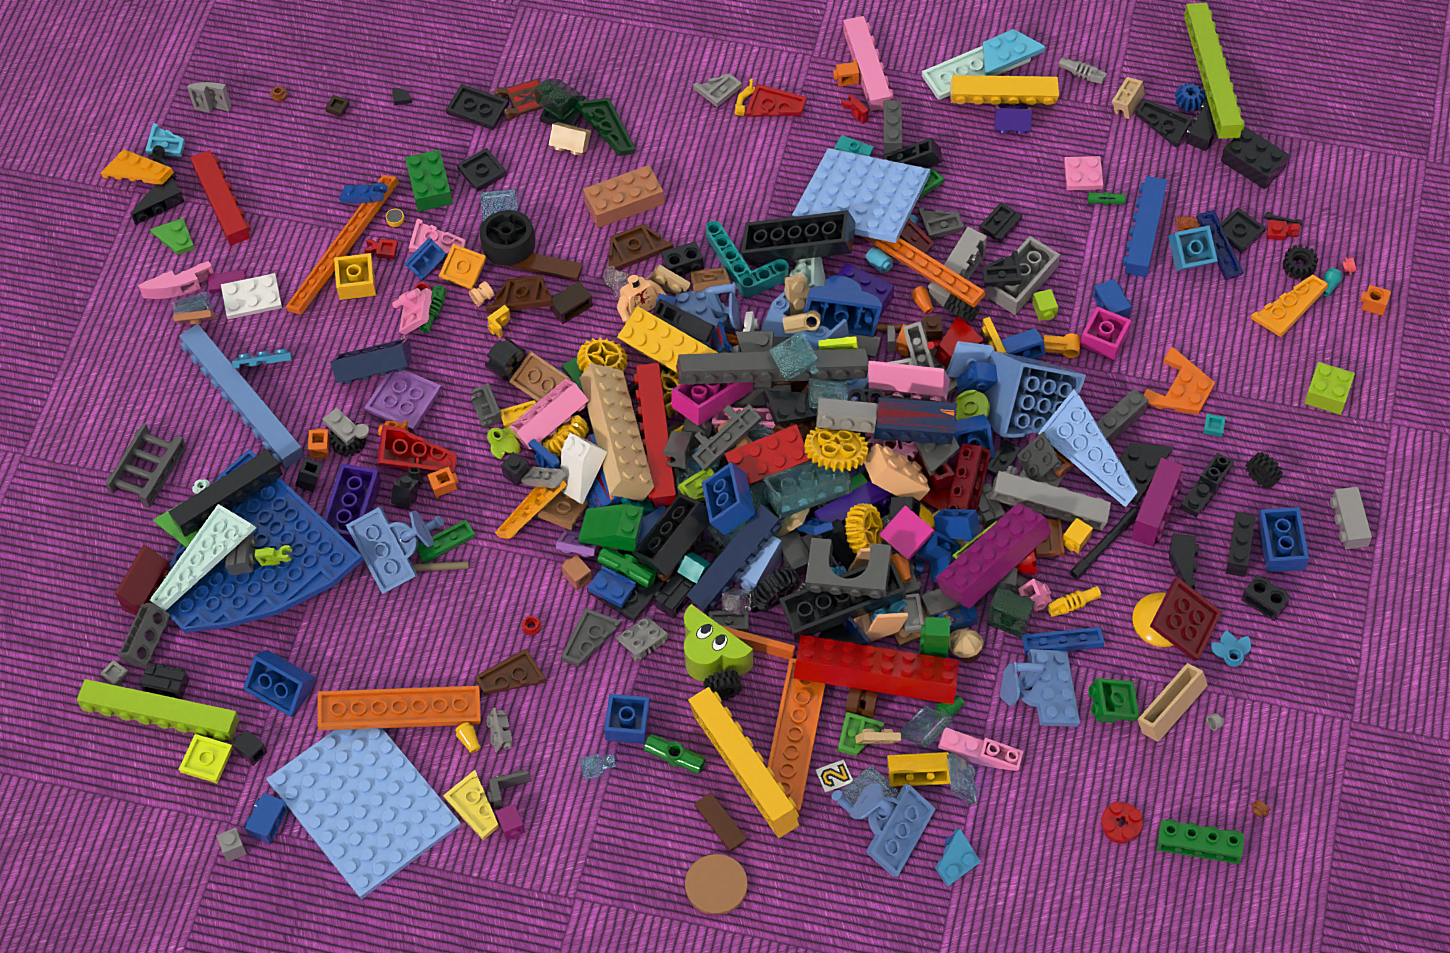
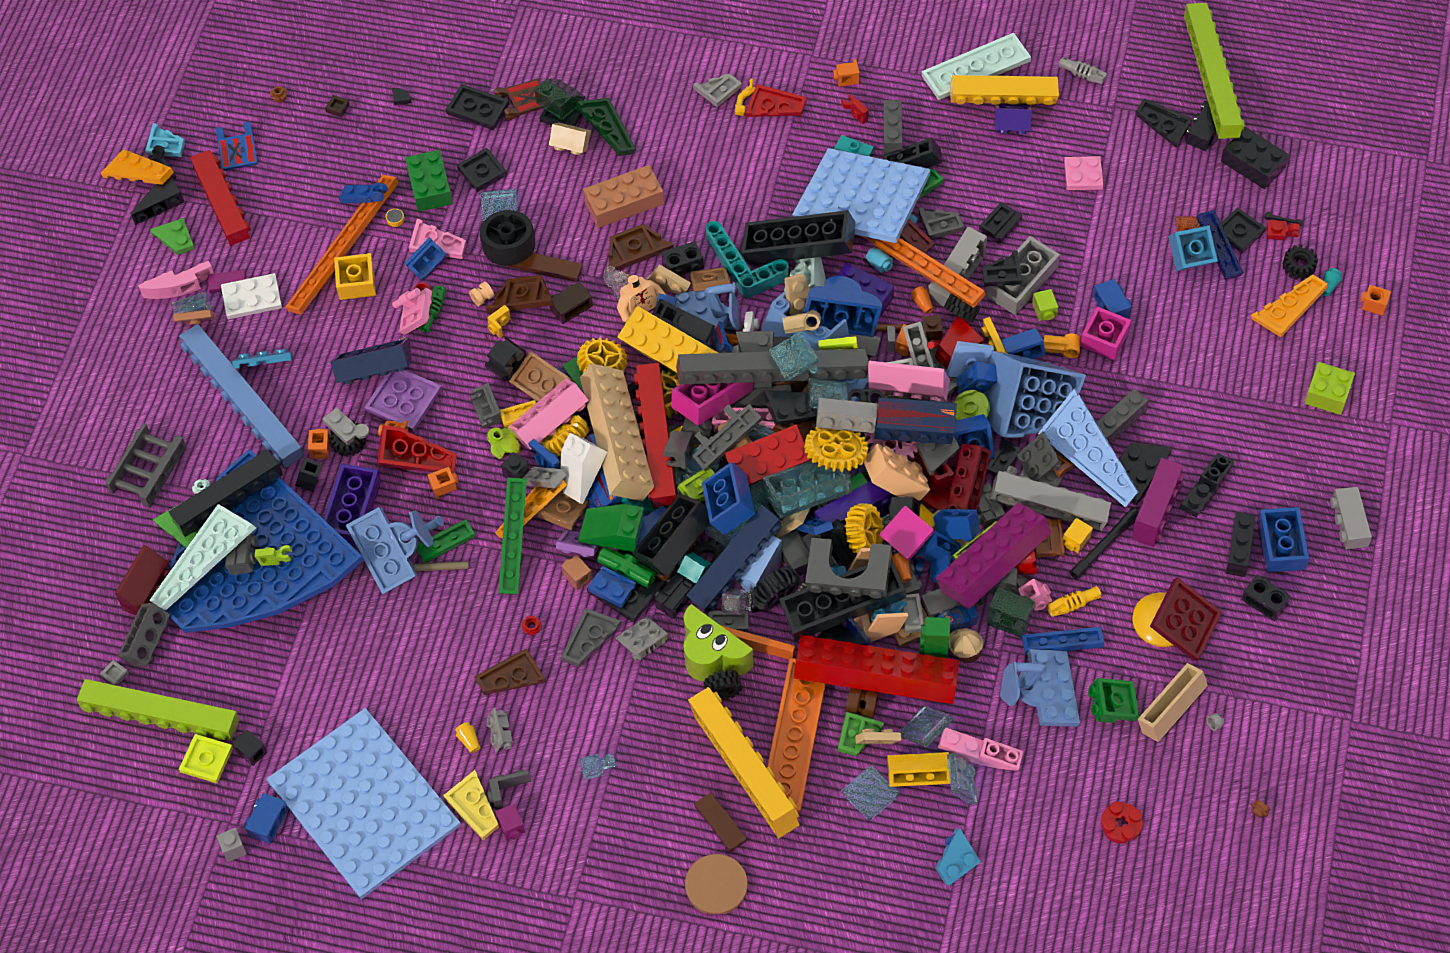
(164, 681): black brick -> none
(208, 96): light grey slope -> none
(237, 150): none -> flag
(278, 682): blue slope -> none
(384, 249): red plate -> none
(398, 708): orange plate -> none
(406, 487): black brick -> none
(462, 266): light orange tile -> none
(512, 536): none -> green plate
(627, 718): blue brick -> none
(686, 758): green piece -> none
(834, 775): sticker -> none
(870, 69): bright pink brick -> none
(893, 821): medium blue plate -> none
(951, 709): green cone -> none
(1008, 50): medium azure wing -> none
(1093, 198): green pin -> none
(1128, 96): tan hinge -> none
(1146, 226): blue brick -> none
(1181, 557): black slope -> none
(1188, 390): orange wing -> none
(1189, 97): blue gear -> none
(1200, 841): green brick -> none
(1214, 425): teal plate -> none
(1230, 646): dark azure plate -> none
(1264, 470): black tyre -> none
(1349, 265): coral plate -> none

